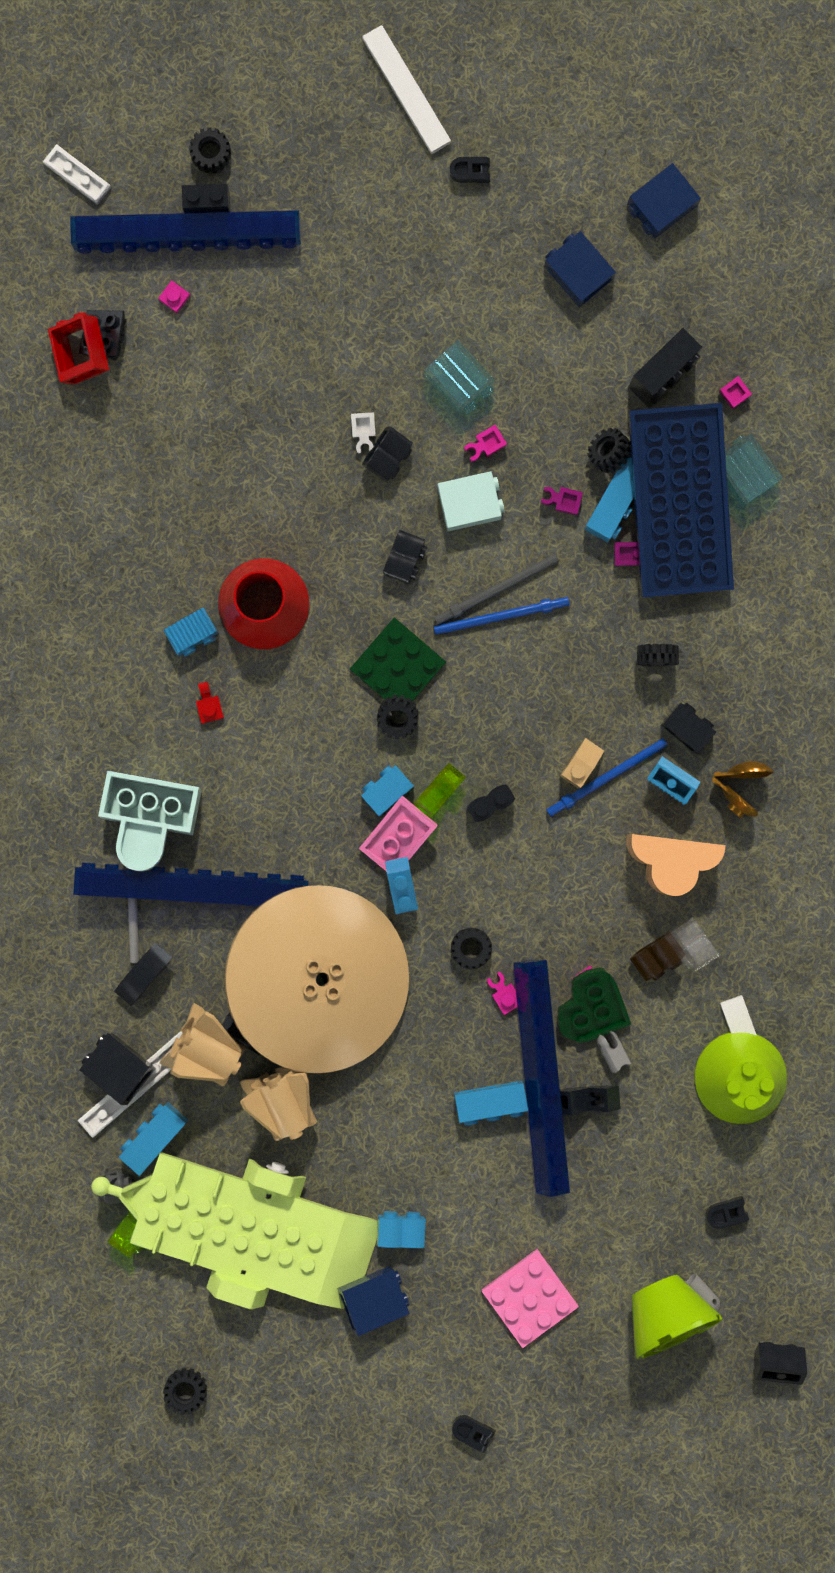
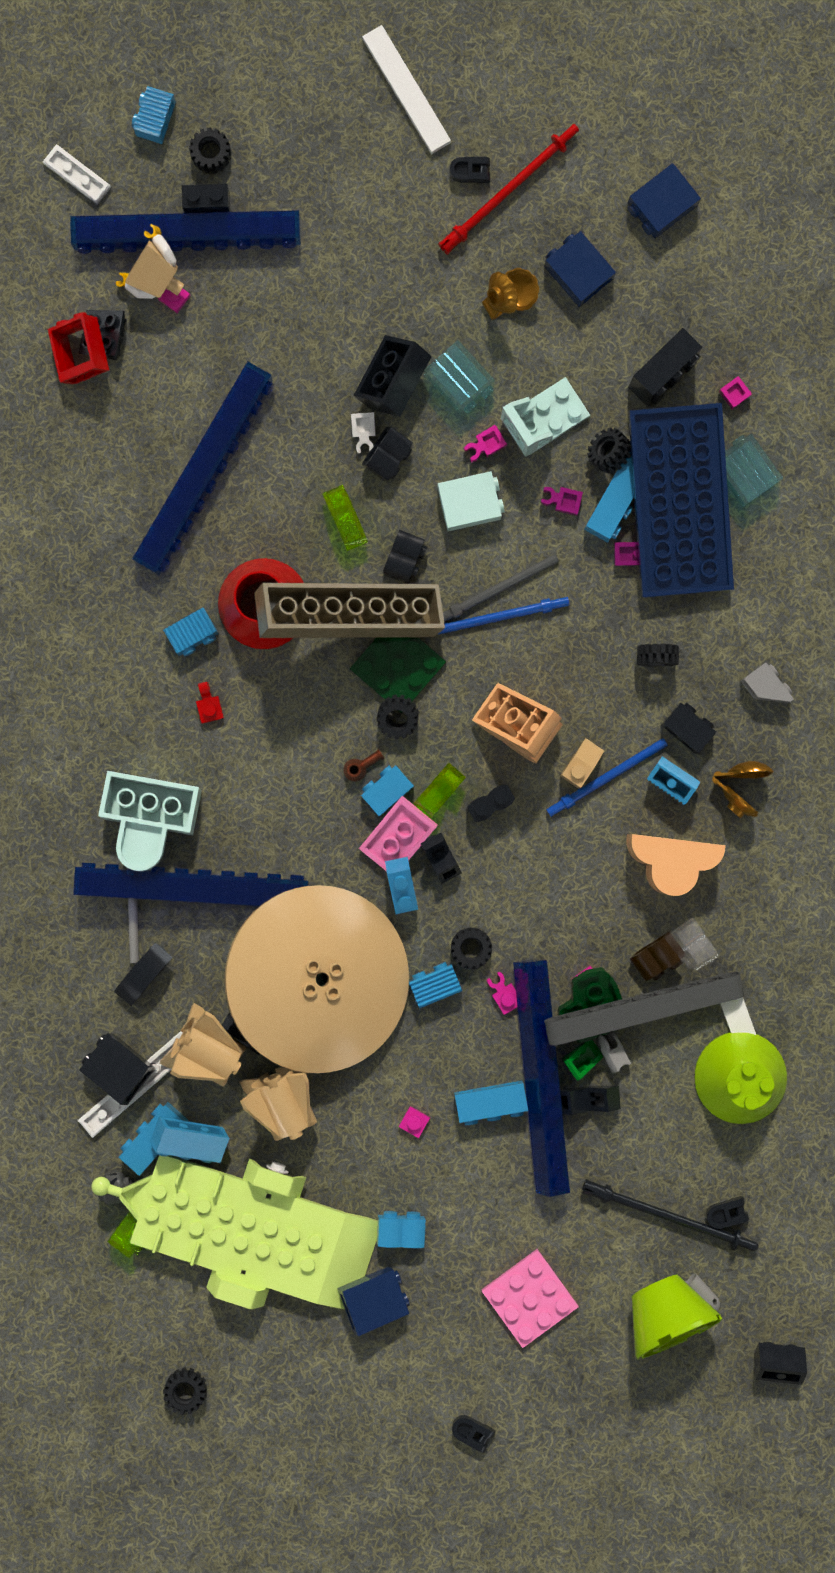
(153, 114): none -> dark azure brick
(153, 269): none -> tan torso
(189, 1140): none -> dark azure brick
(203, 469): none -> clear blue brick
(345, 517): none -> clear neon green brick
(348, 610): none -> dark tan brick
(362, 765): none -> copper bar
(392, 375): none -> black brick
(414, 1121): none -> dark pink plate
(434, 985): none -> dark azure brick
(440, 857): none -> black brick
(460, 233): none -> red bar
(511, 292): none -> pearl gold animal
(518, 722): none -> light nougat brick
(543, 417): none -> light aqua bracket
(582, 1059): none -> green slope
(606, 1194): none -> black bar
(643, 1008): none -> dark grey beam
(766, 686): none -> light grey slope

